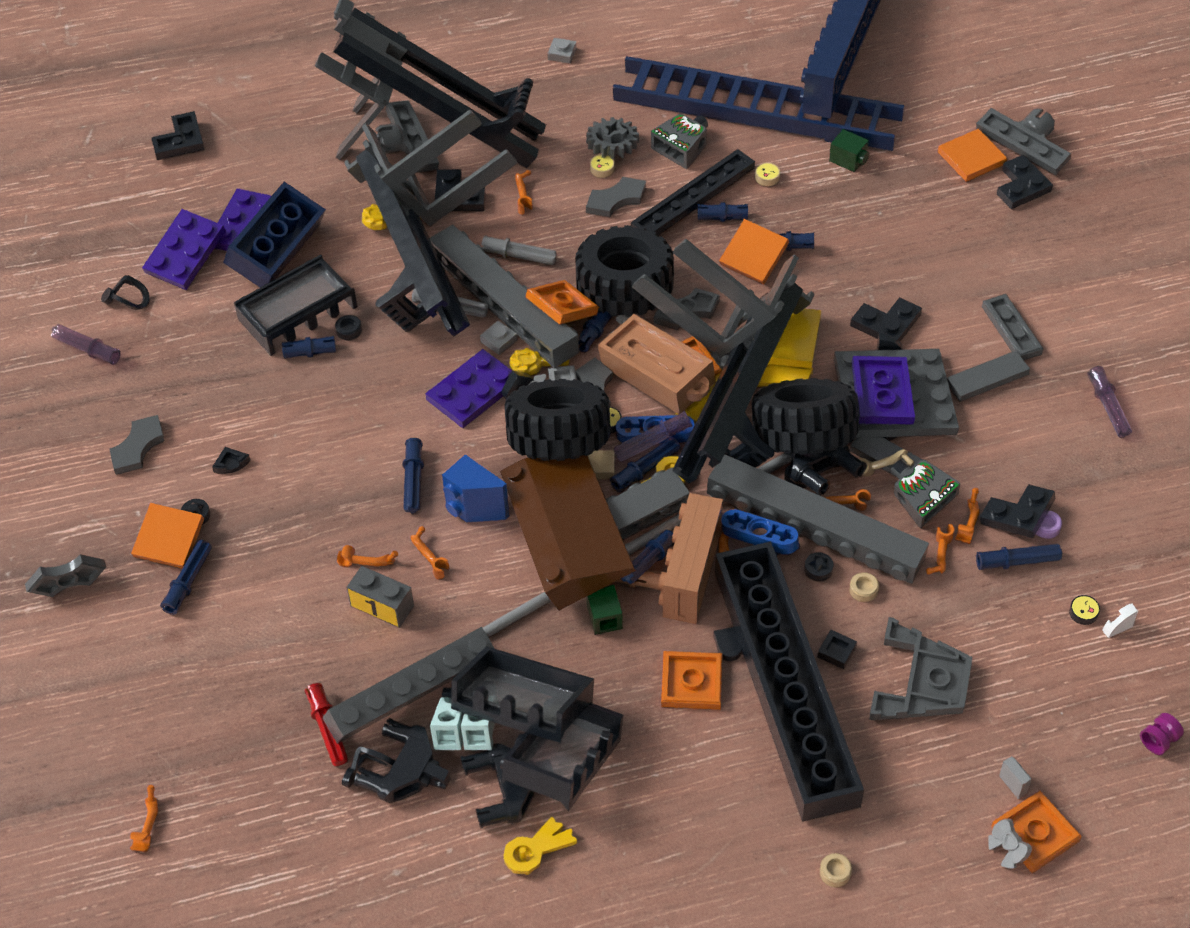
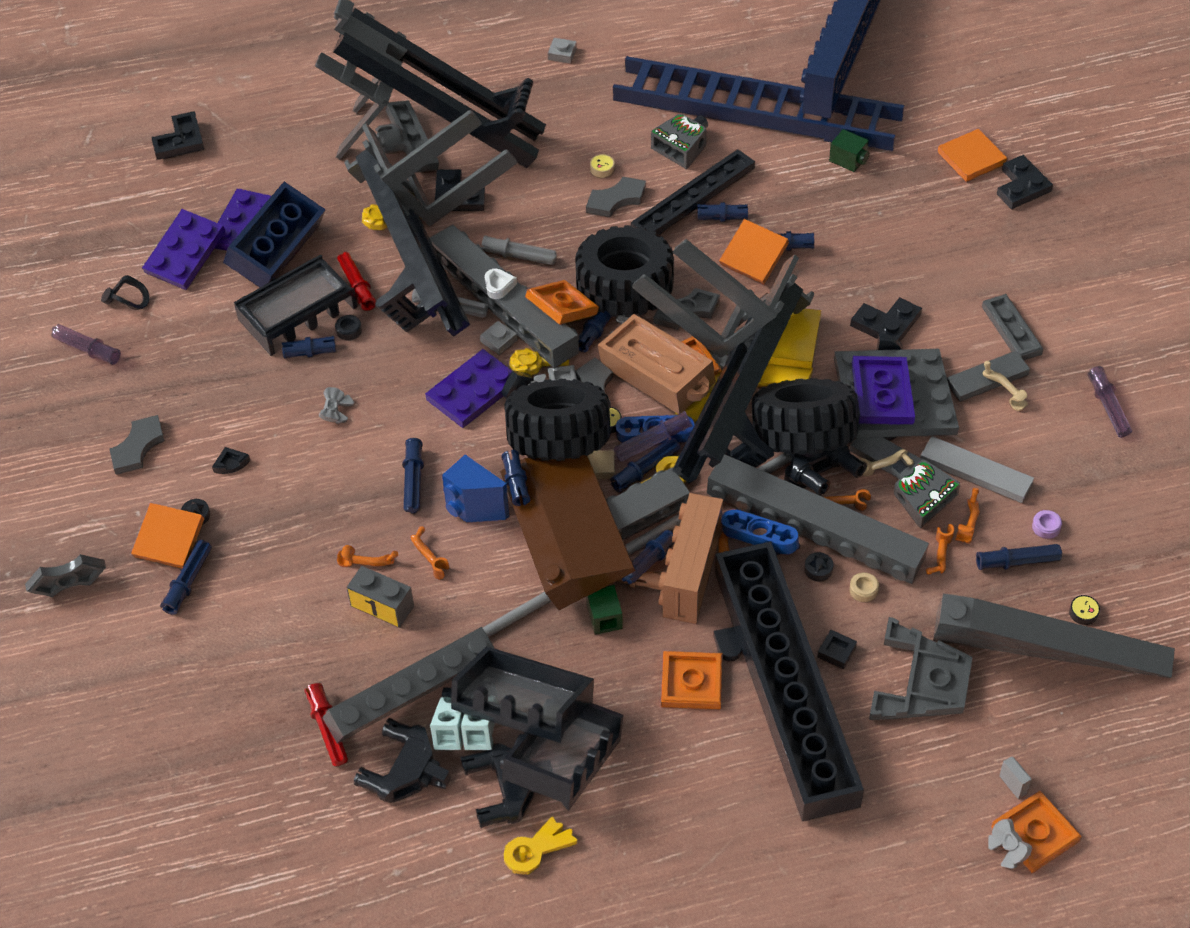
(142, 839): orange piece -> none
(334, 398): none -> light grey piece
(358, 760): black piece -> none
(361, 287): none -> red axle
(499, 283): none -> white tile
(515, 478): none -> dark blue pin
(524, 200): orange piece -> none
(612, 137): dark grey gear -> none
(767, 174): tile -> none
(835, 870): tan tile -> none
(977, 469): none -> light grey tile
(1017, 400): none -> tan piece
(1021, 632): none -> dark grey slope
(1022, 517): black plate -> none
(1026, 137): dark grey plate -> none
(1123, 622): white tile -> none
(1161, 733): magenta wheel -> none

